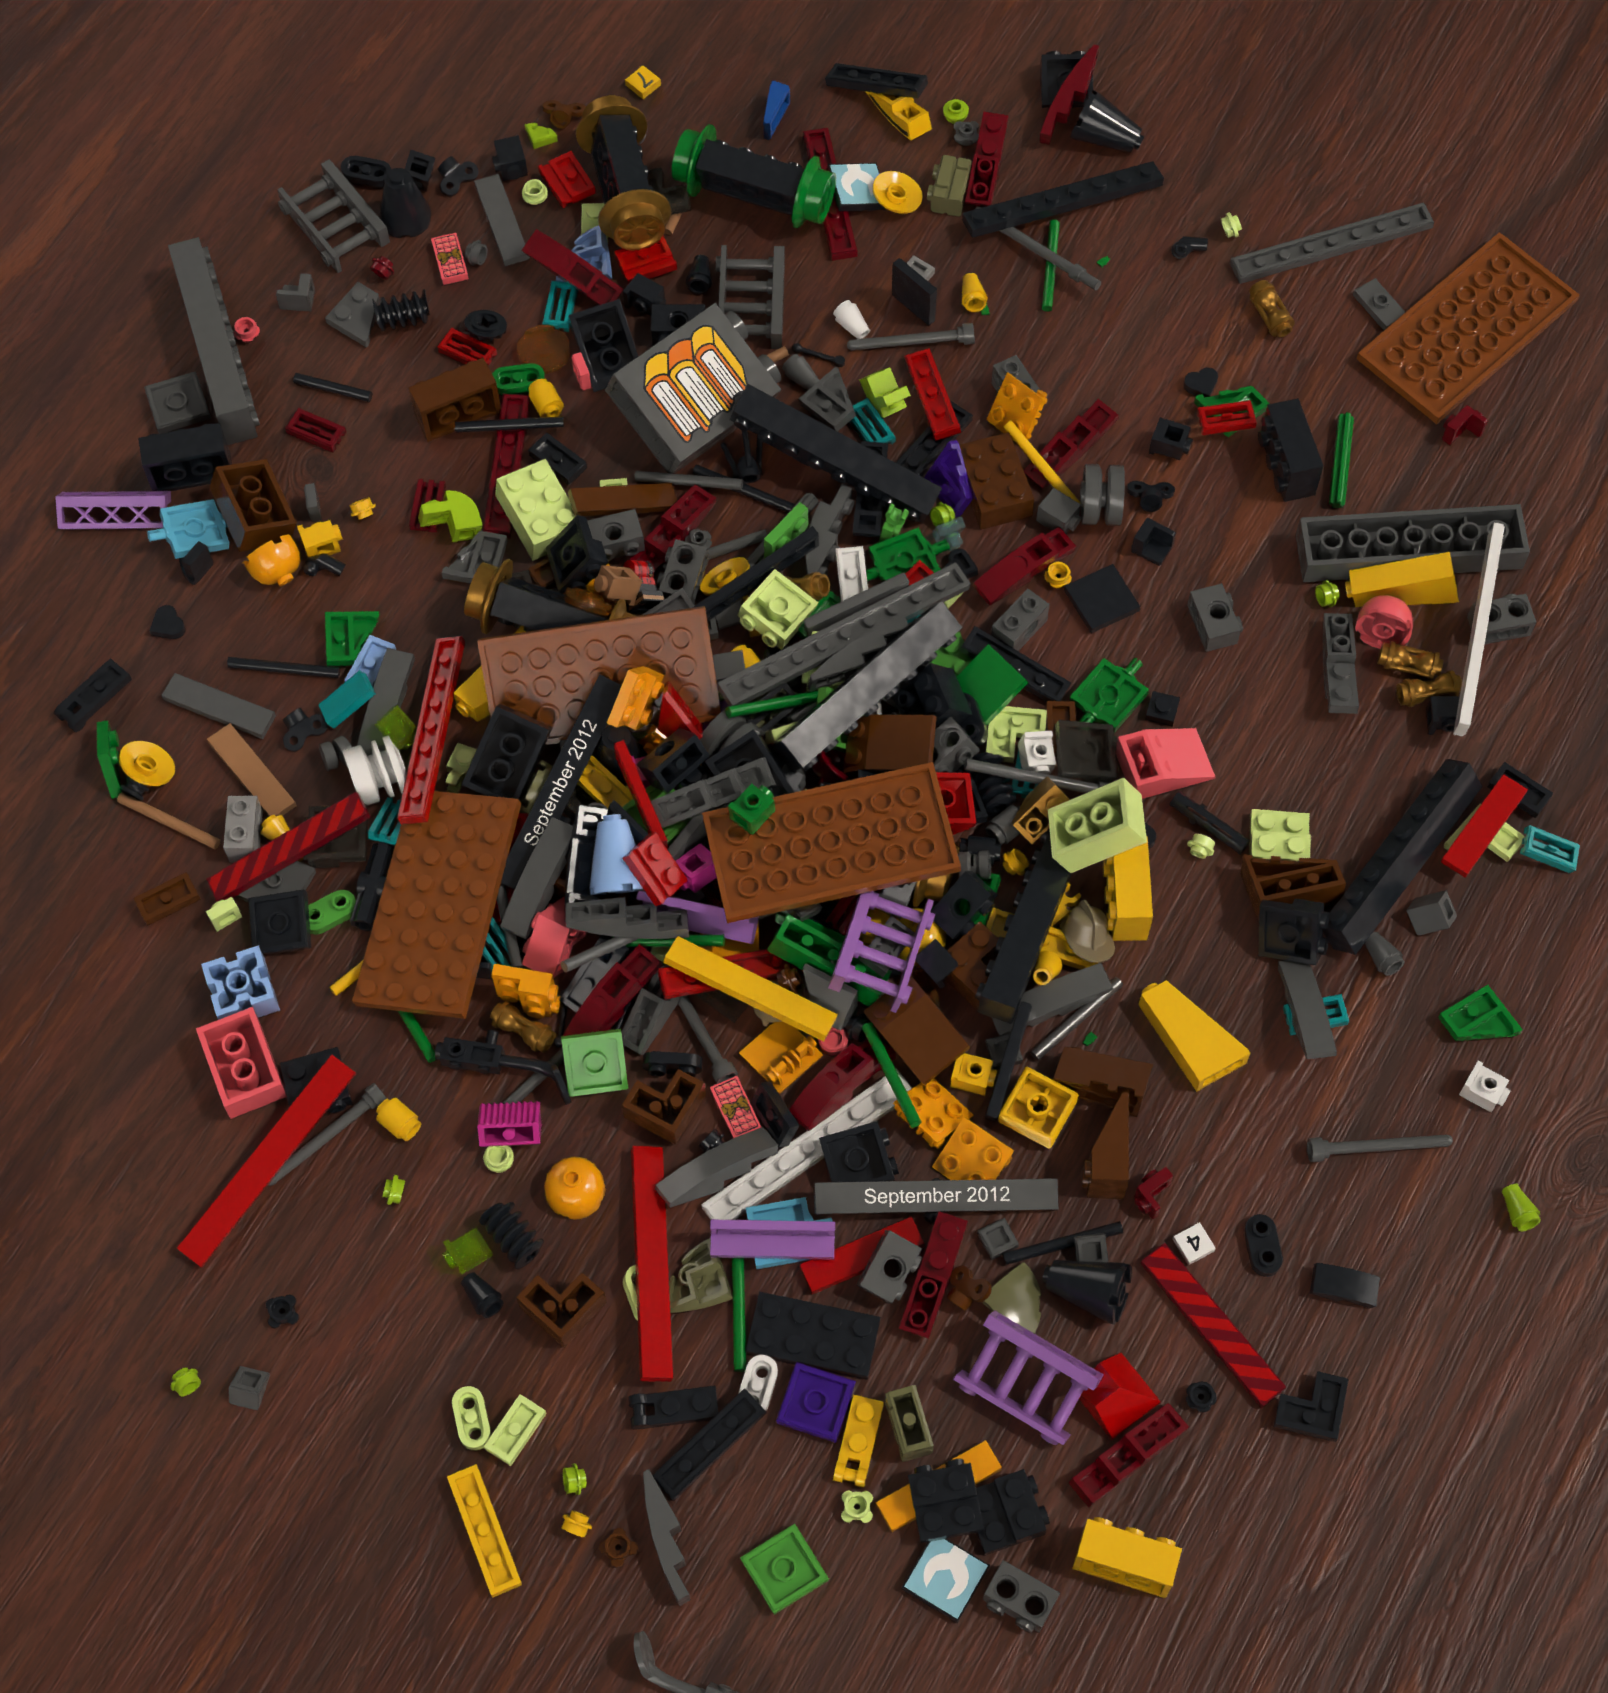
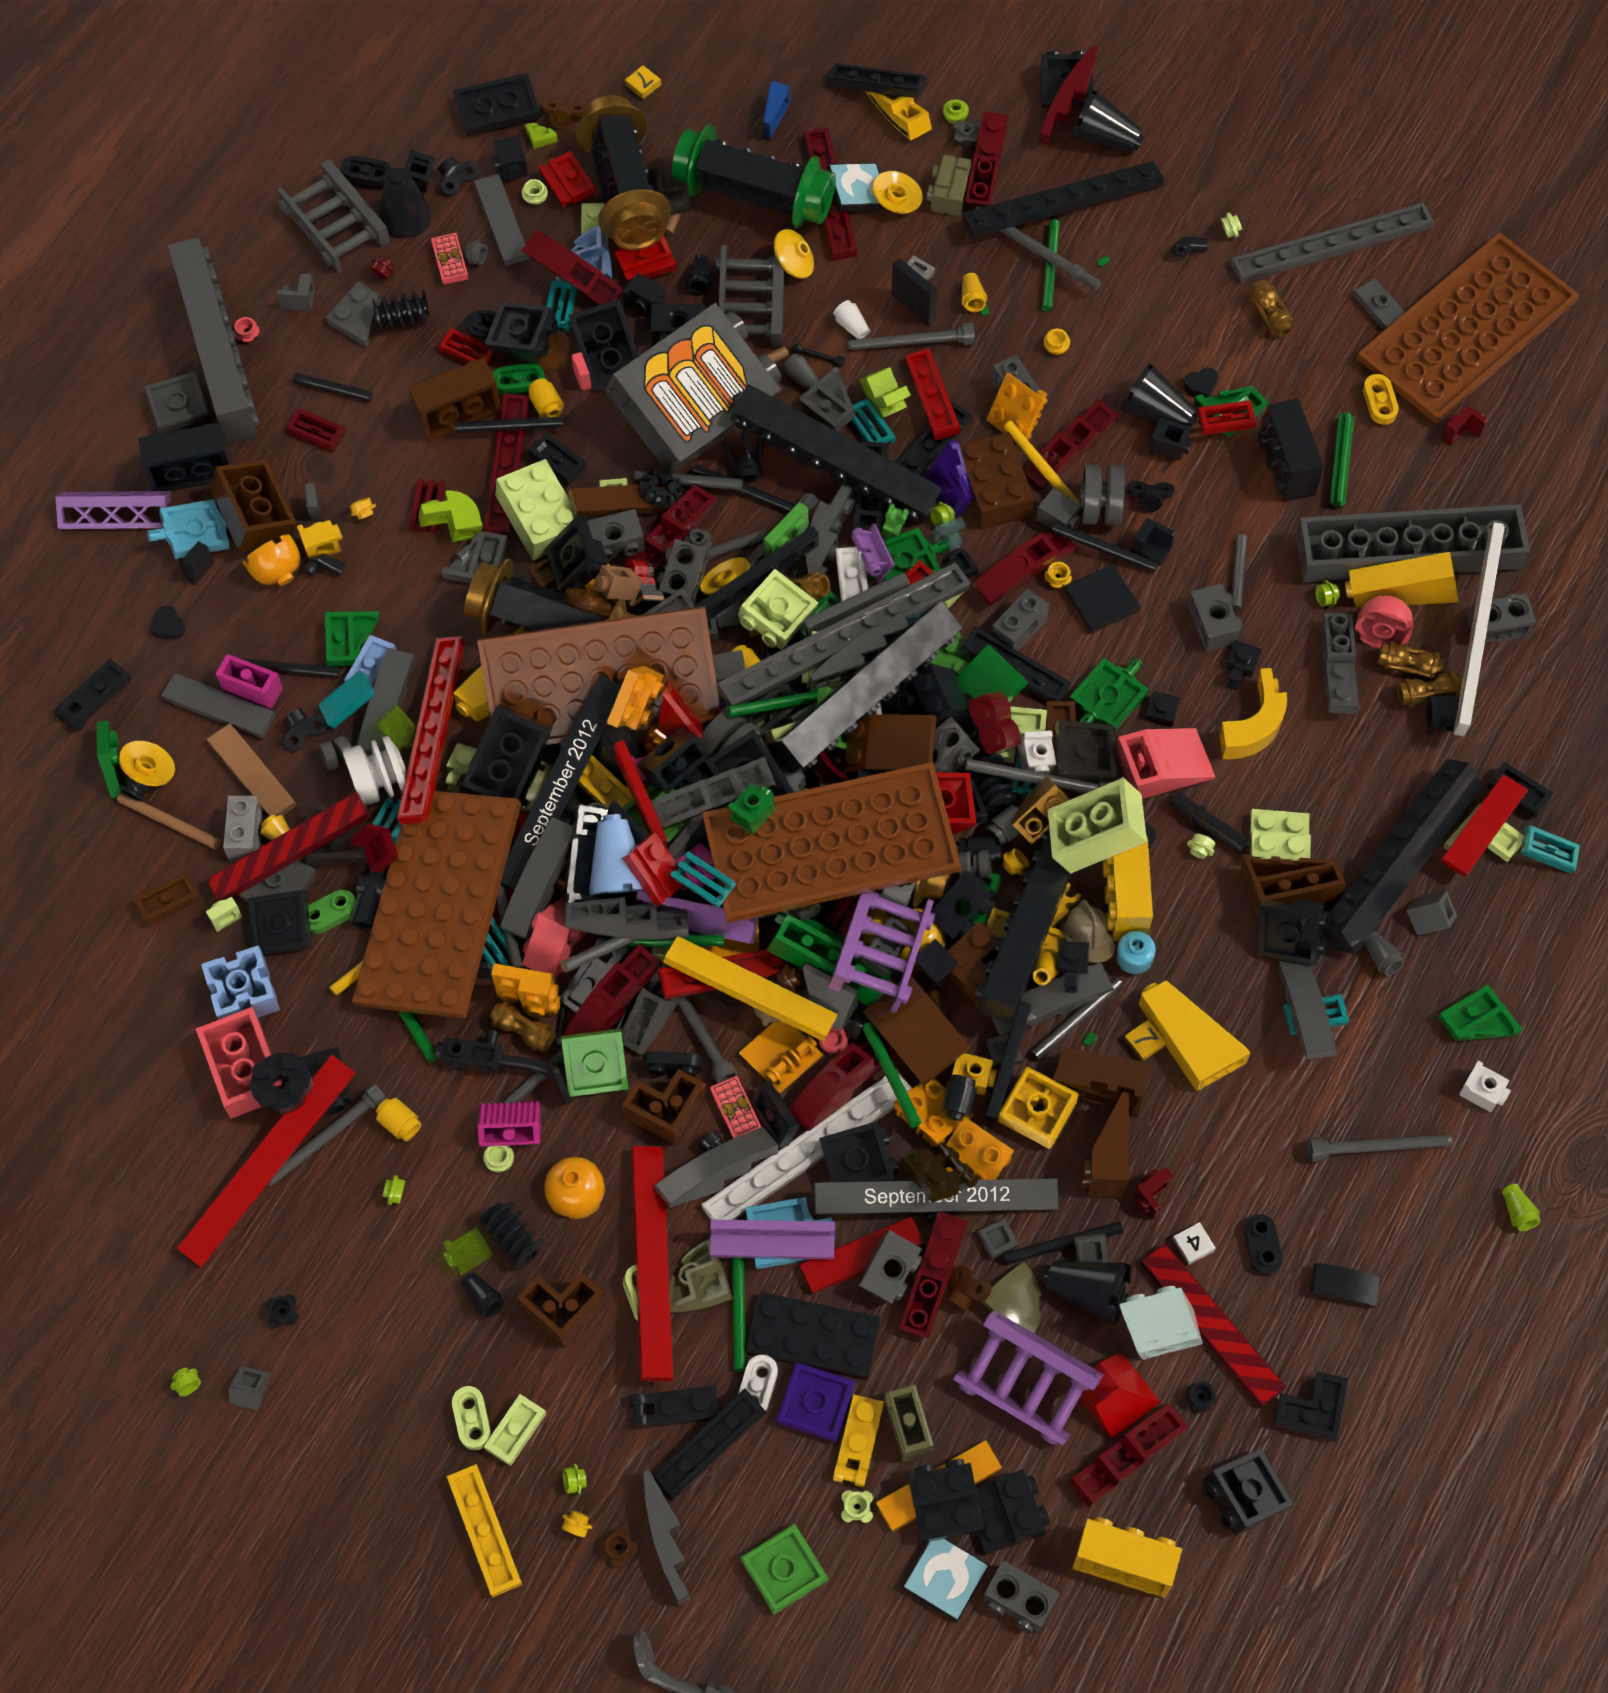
(249, 681): none -> dark pink brick
(296, 1089): none -> black plate
(377, 846): none -> dark red bracket
(497, 104): none -> black plate
(522, 331): none -> black plate
(660, 496): none -> black gear
(685, 867): none -> teal tile
(793, 254): none -> yellow dish
(874, 552): none -> medium lavender hinge
(933, 1178): none -> dark brown plate
(959, 1097): none -> black brick
(993, 717): none -> dark red brick
(1056, 341): none -> yellow plate
(1073, 960): none -> black plate
(1104, 547): none -> black bar
(1135, 952): none -> medium azure head
(1145, 1040): none -> yellow tile
(1156, 397): none -> black cone
(1161, 1322): none -> light aqua slope
(1238, 571): none -> dark grey bar
(1241, 661): none -> black plate
(1246, 1492): none -> black plate
(1252, 735): none -> yellow arch
(1380, 402): none -> yellow plate

